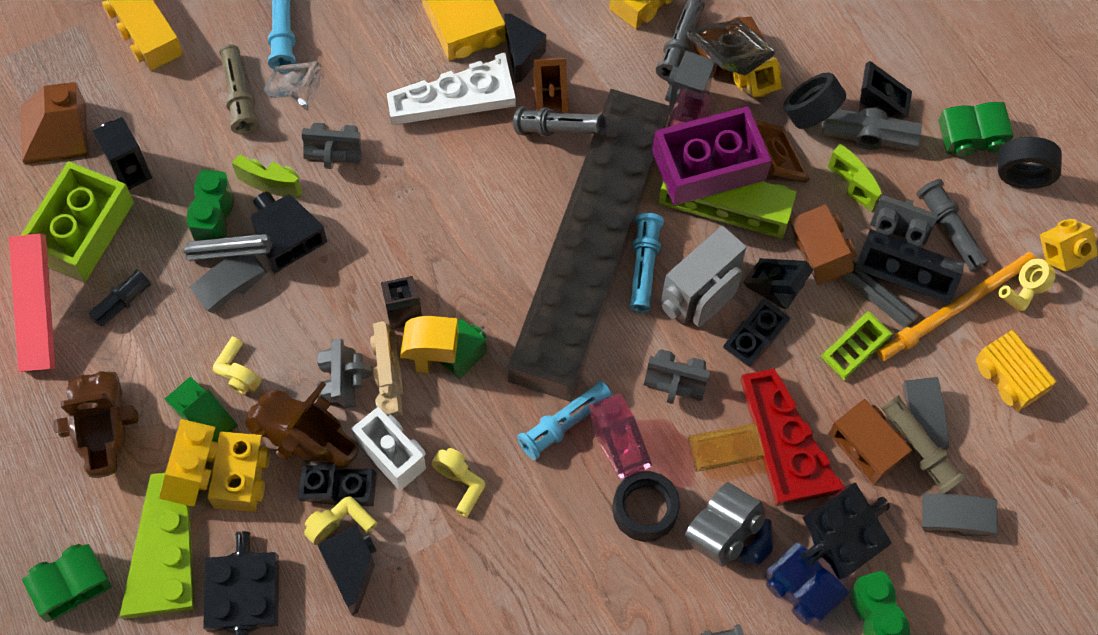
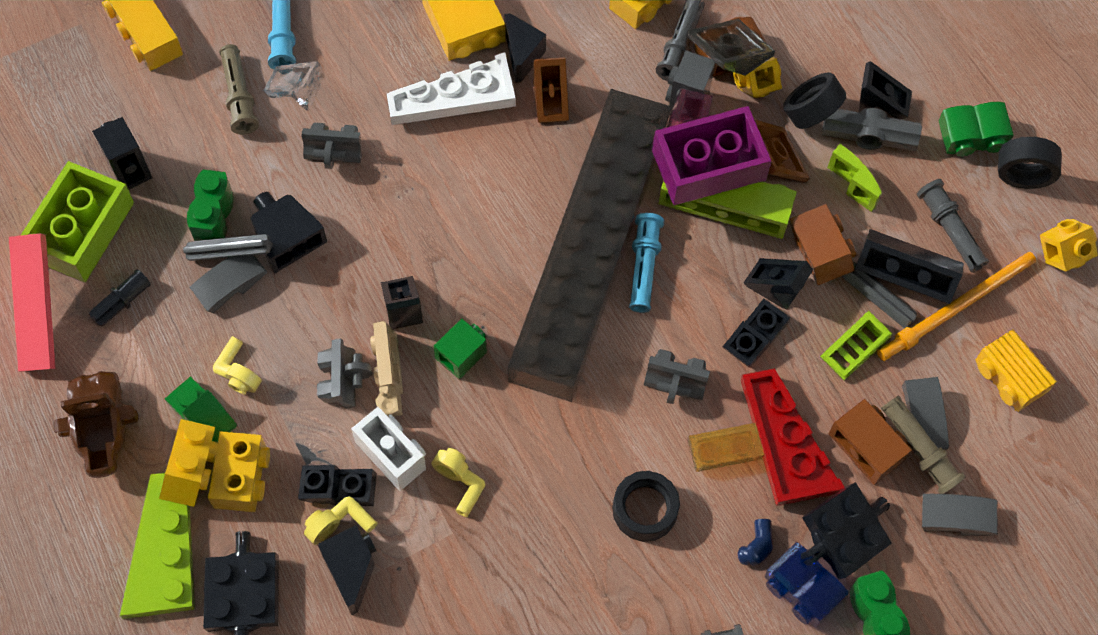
(54, 124): dark orange slope -> none
(66, 582): green brick -> none
(274, 179): lime slope -> none
(302, 428): reddish brown piece -> none
(430, 340): yellow brick -> none
(547, 122): dark grey pin -> none
(549, 424): medium azure pin -> none
(619, 435): clear pink slope -> none
(704, 279): light grey brick -> none
(726, 524): dark grey brick -> none
(903, 220): dark grey hips -> none
(1032, 285): light yellow plate -> none

